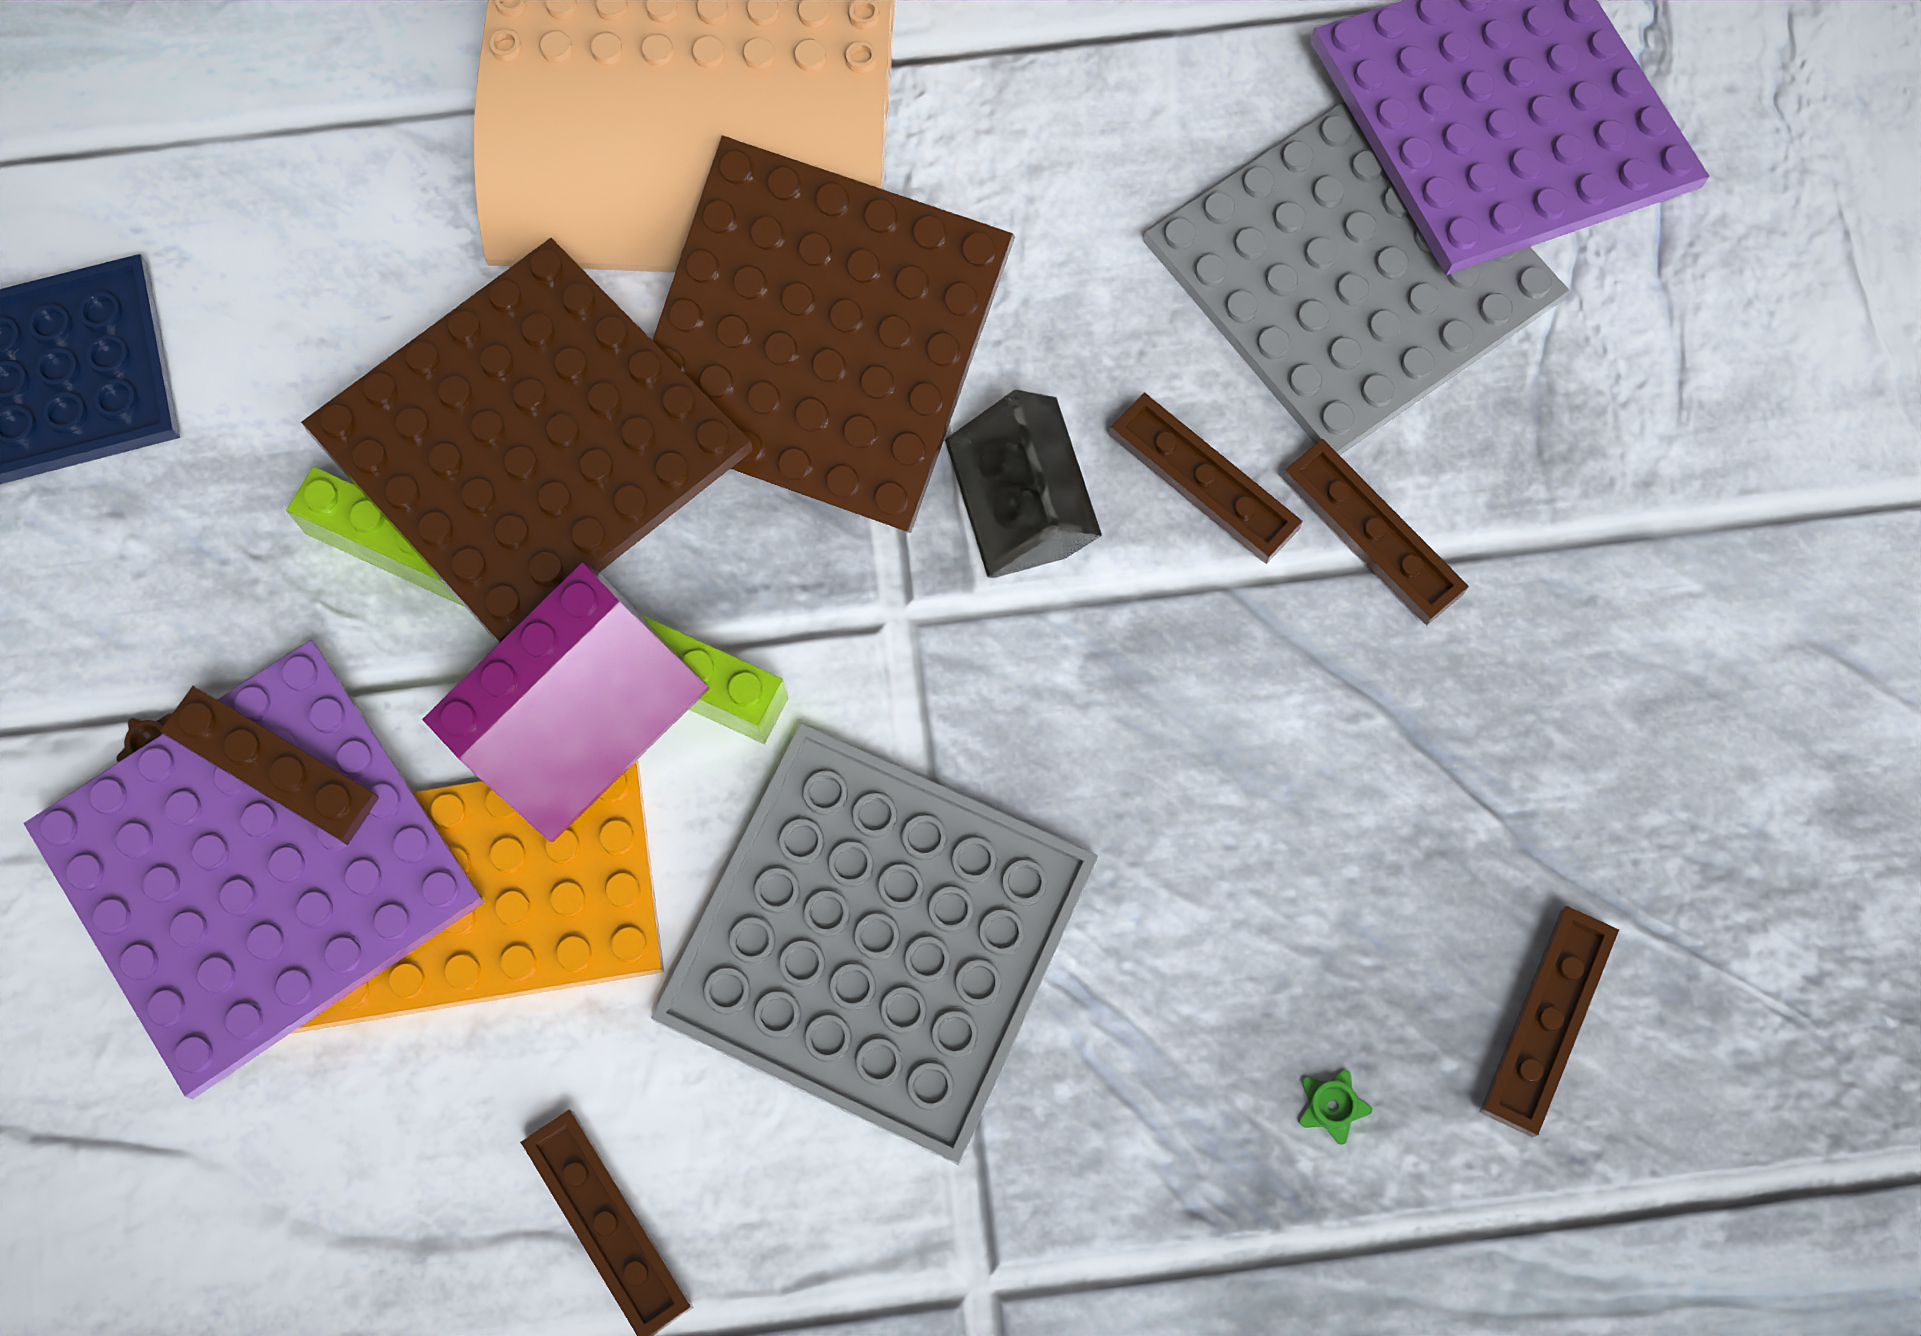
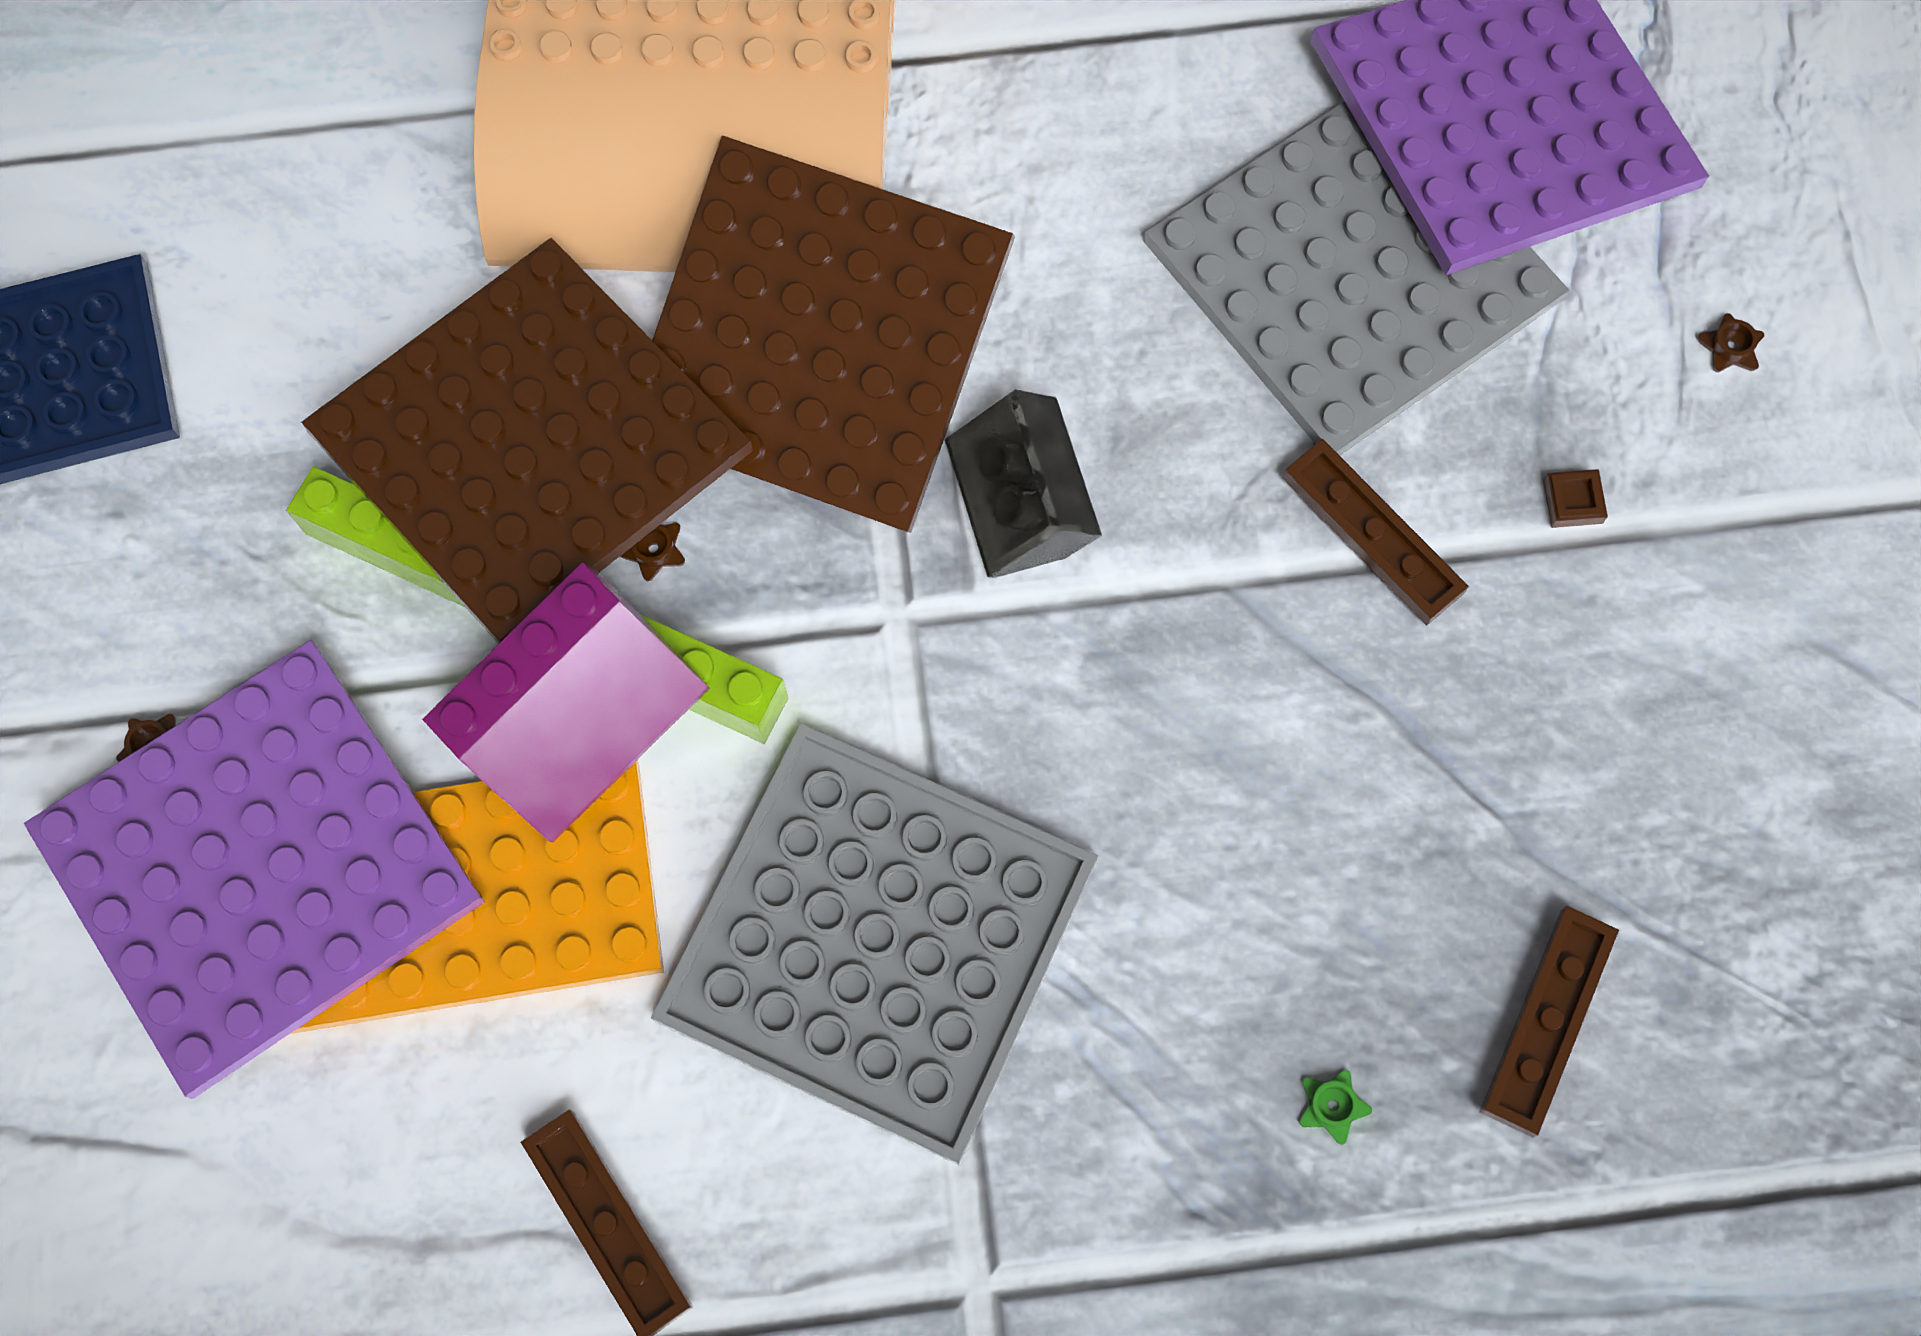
(270, 765): reddish brown plate -> none
(666, 555): none -> reddish brown plate
(1205, 478): reddish brown plate -> none
(1575, 498): none -> reddish brown tile
(1734, 331): none -> reddish brown plate

